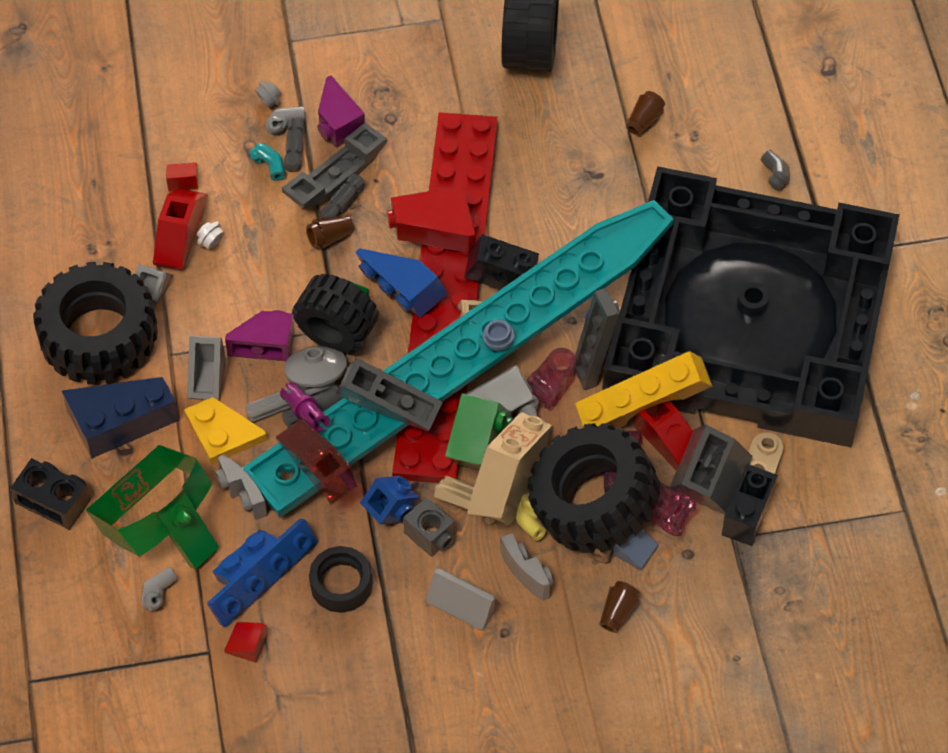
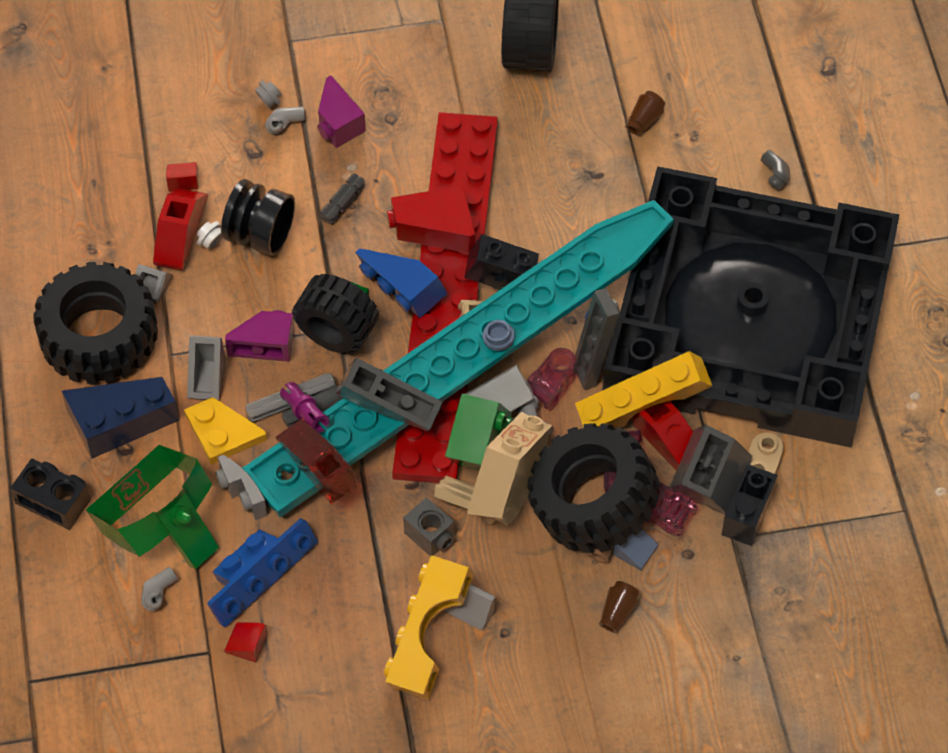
(258, 217): none -> black wheel
(271, 157): teal arm -> none
(294, 144): dark grey axle -> none
(315, 366): light grey dish -> none
(326, 180): dark grey slope -> none
(328, 230): reddish brown cone -> none
(340, 556): black tyre -> none
(389, 499): blue brick -> none
(441, 587): none -> yellow arch
(527, 571): light grey slope -> none
(528, 520): light yellow arm -> none

